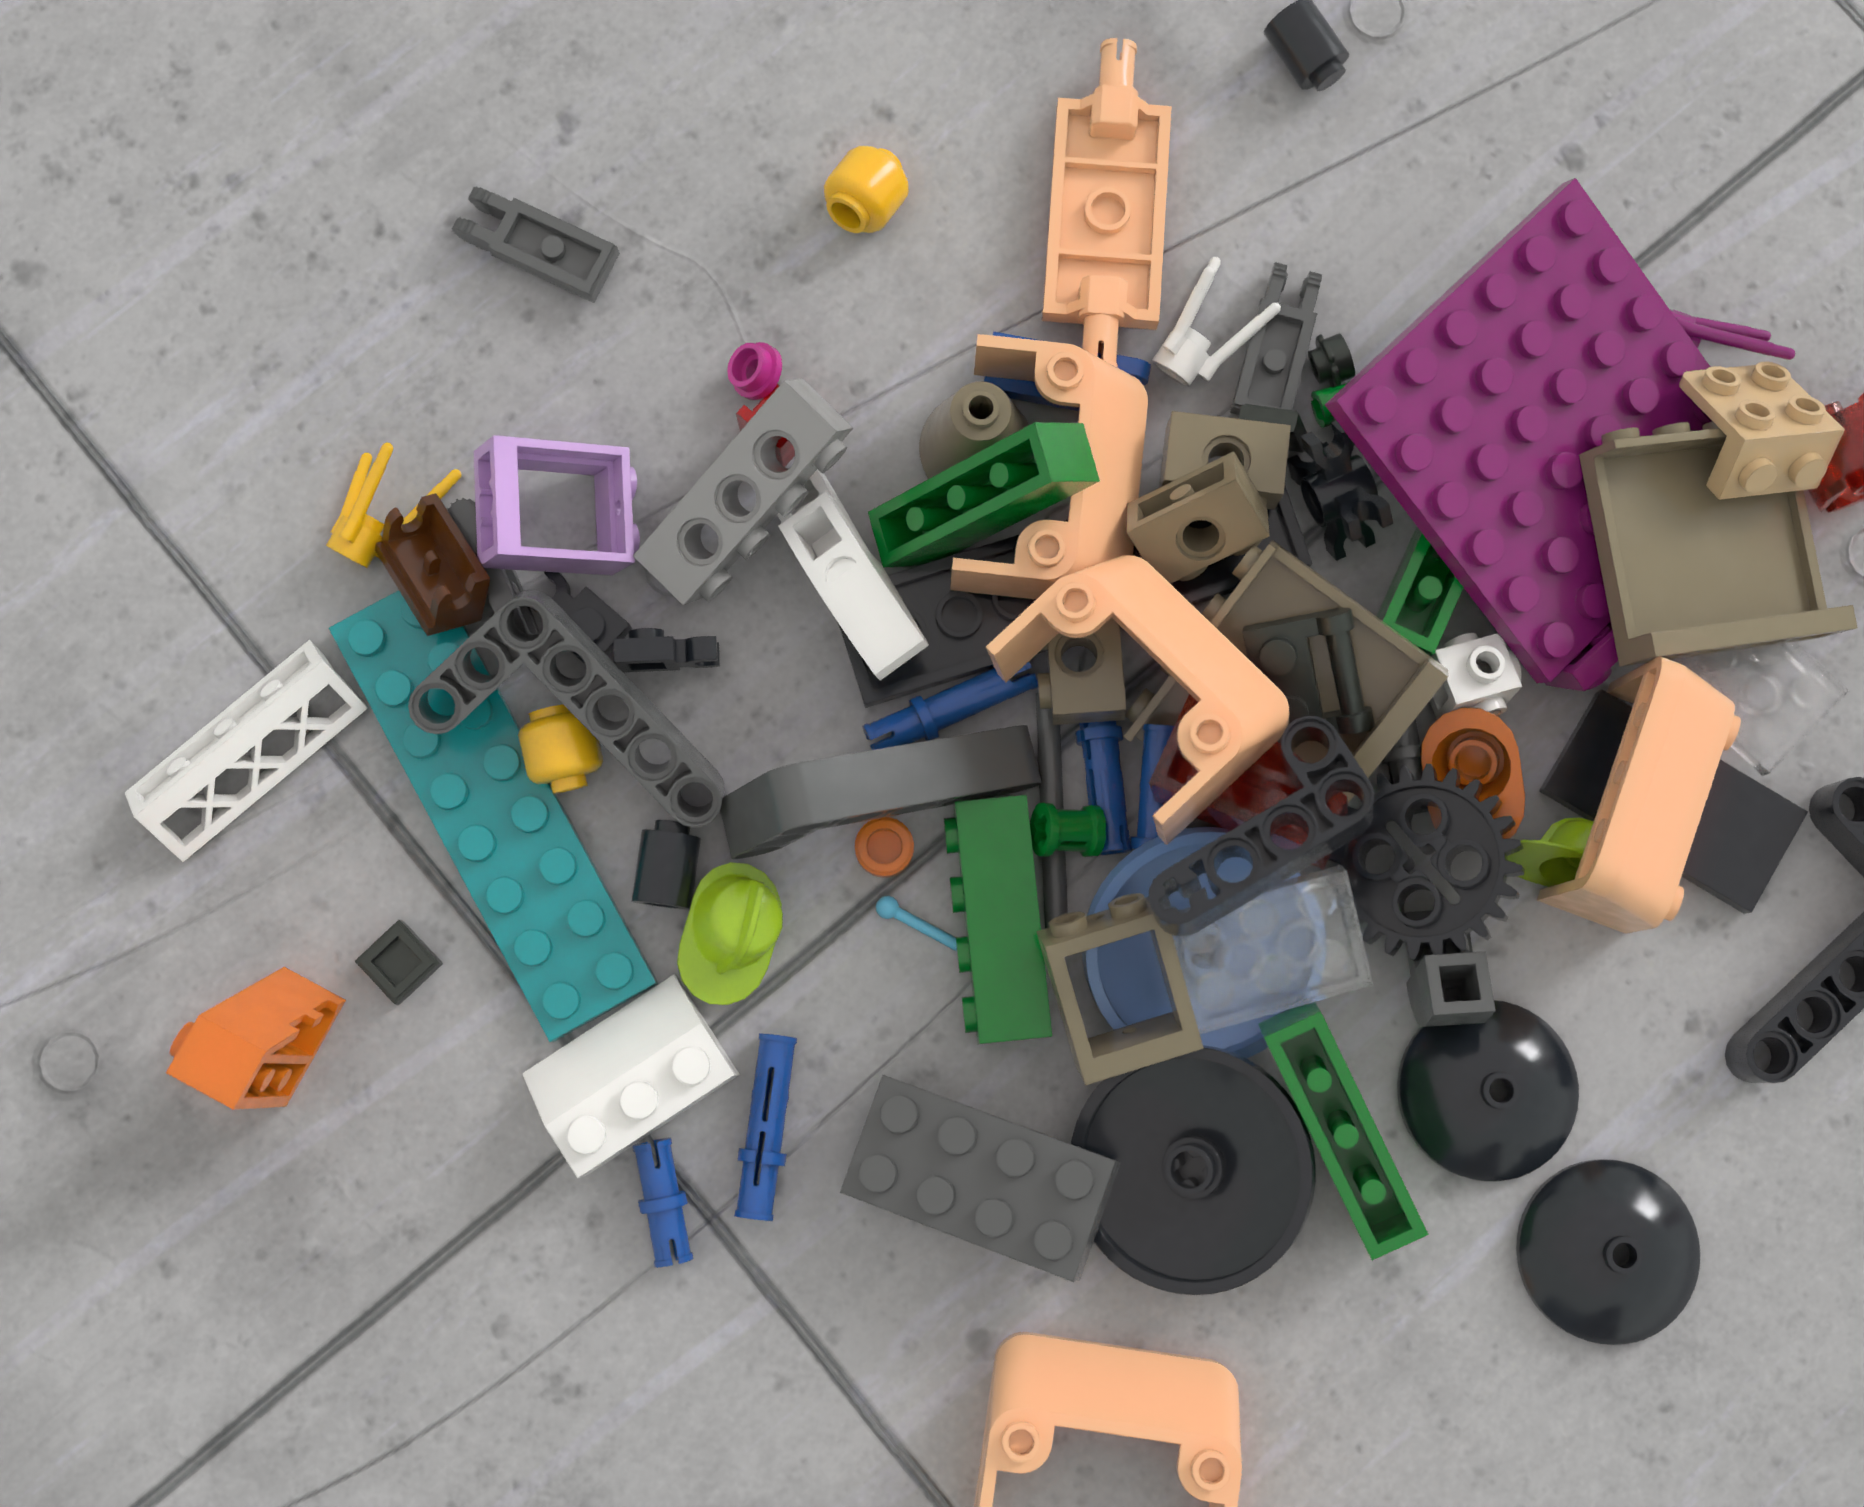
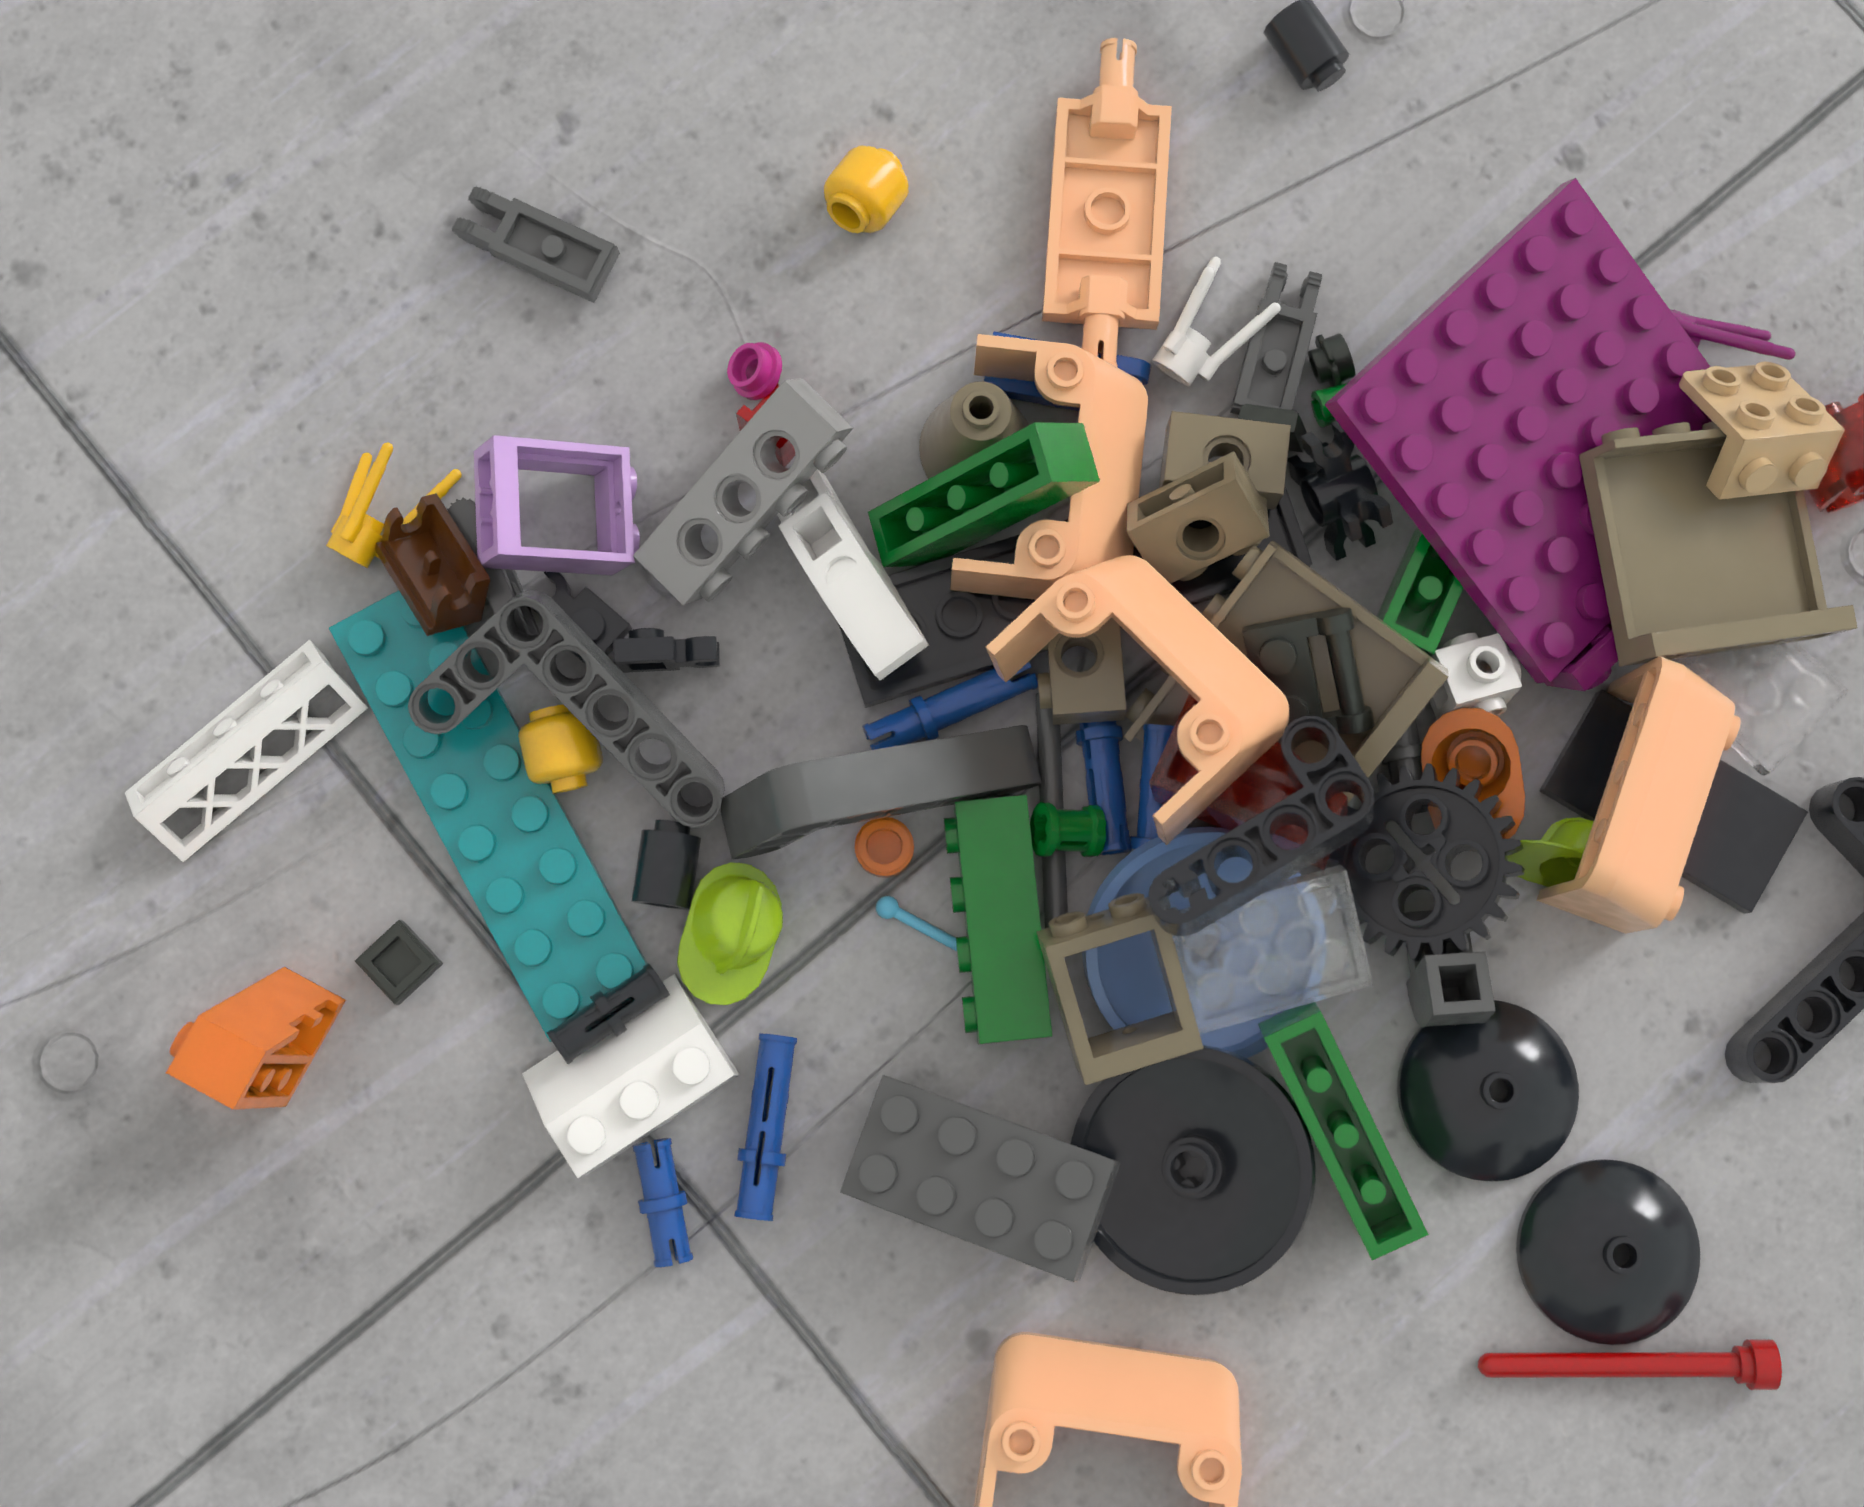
(643, 987): none -> black pin
(1753, 1364): none -> red piece

